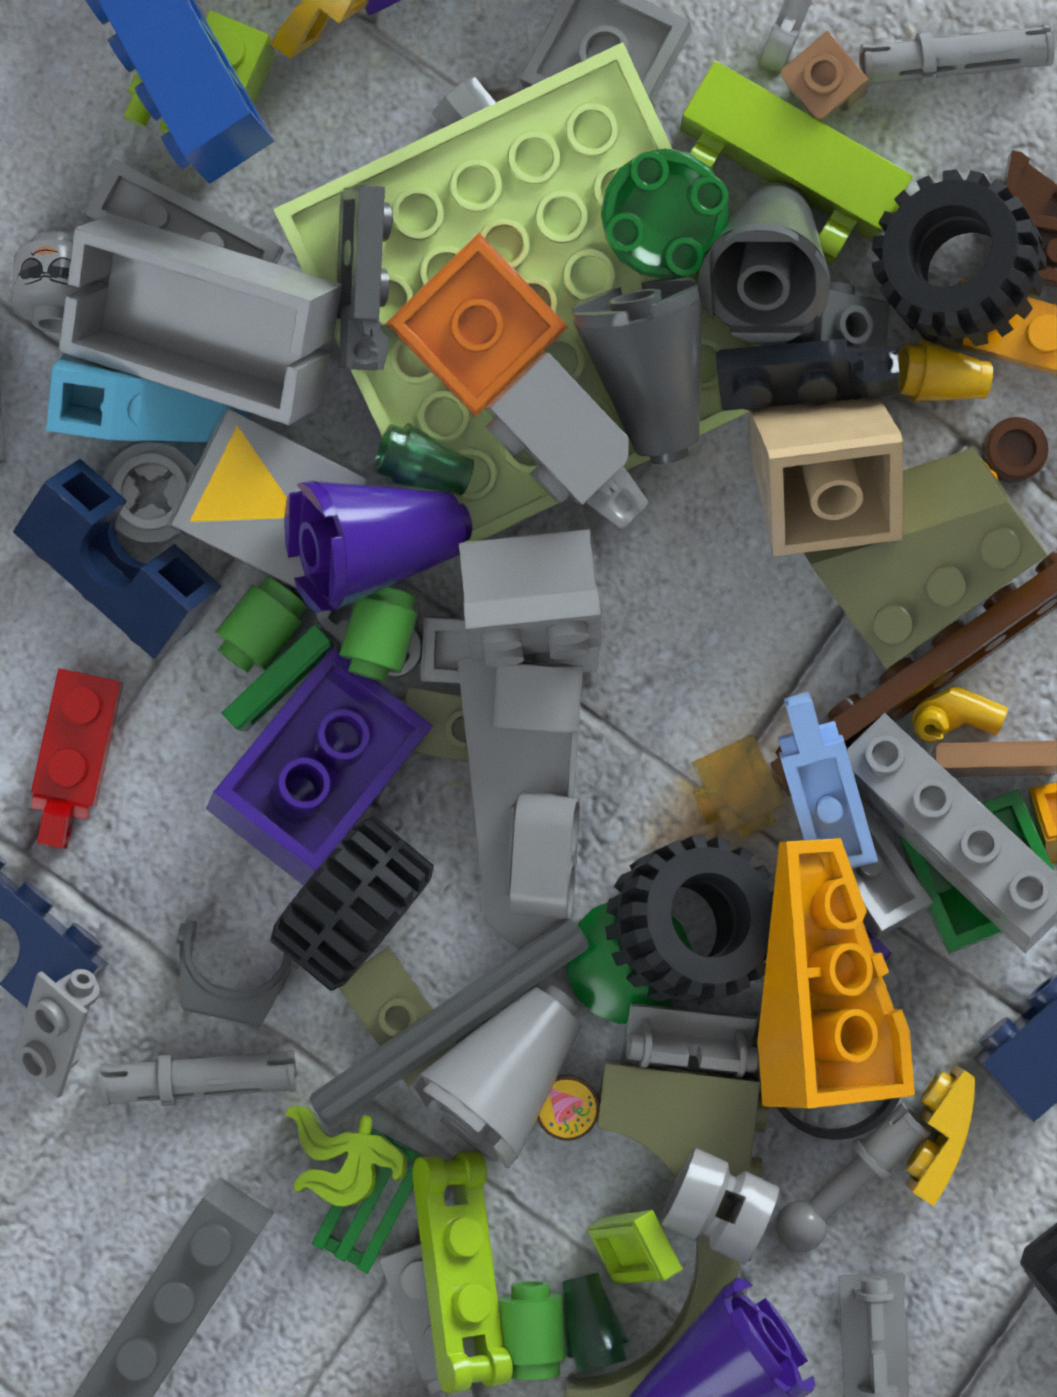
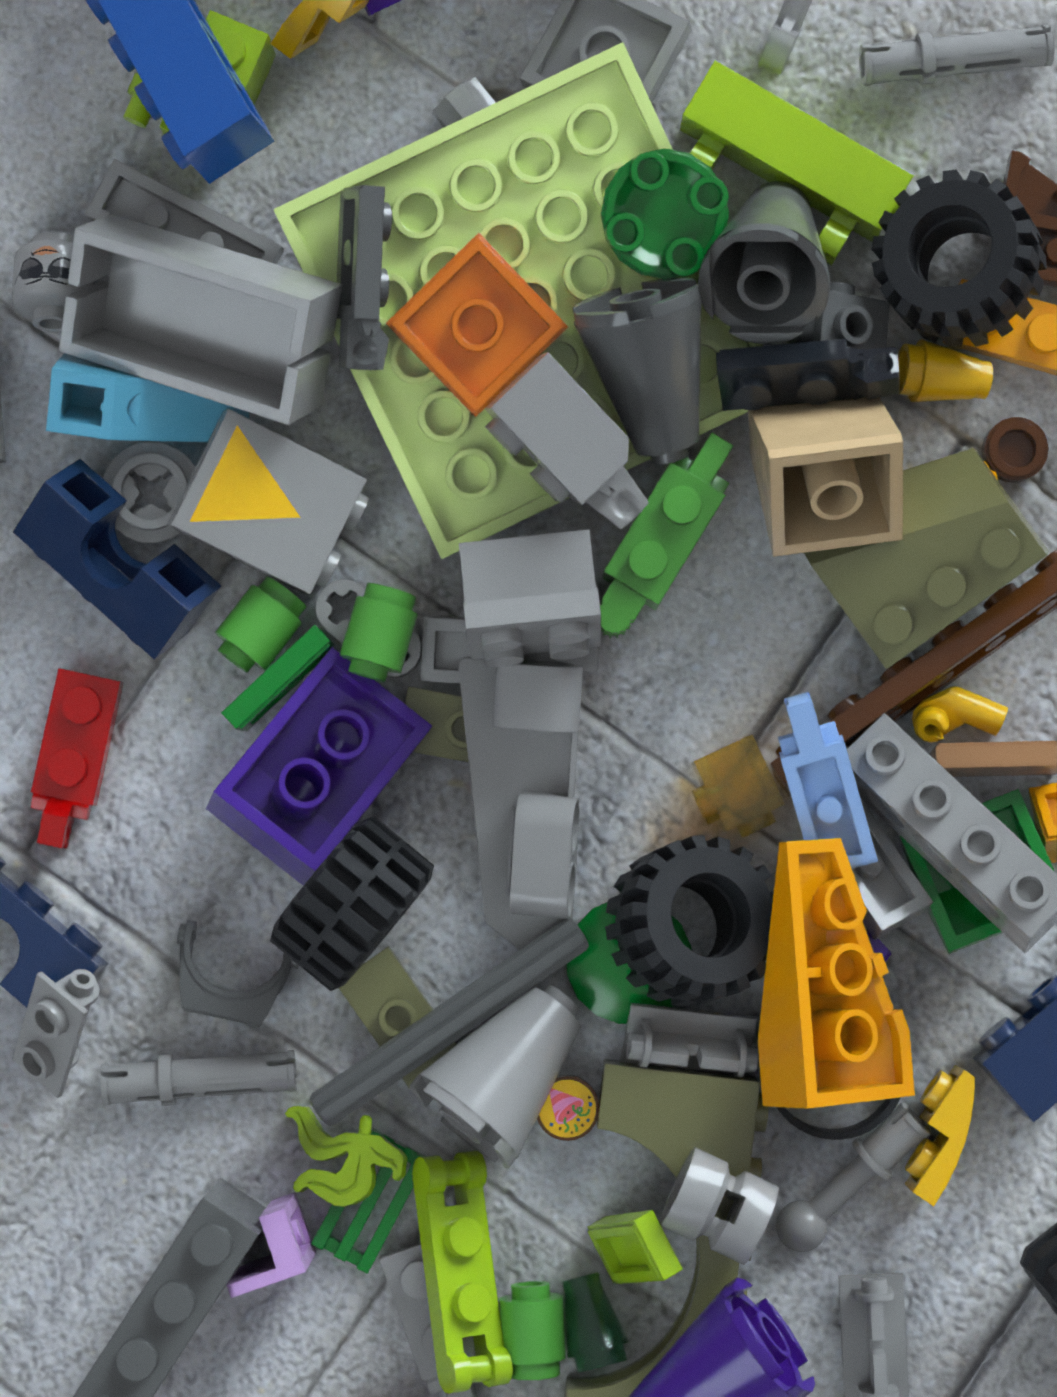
(288, 1243): none -> lavender panel
(368, 537): dark purple cone -> none
(420, 461): clear green cone -> none
(663, 536): none -> bright green hinge
(825, 77): medium nougat bracket -> none

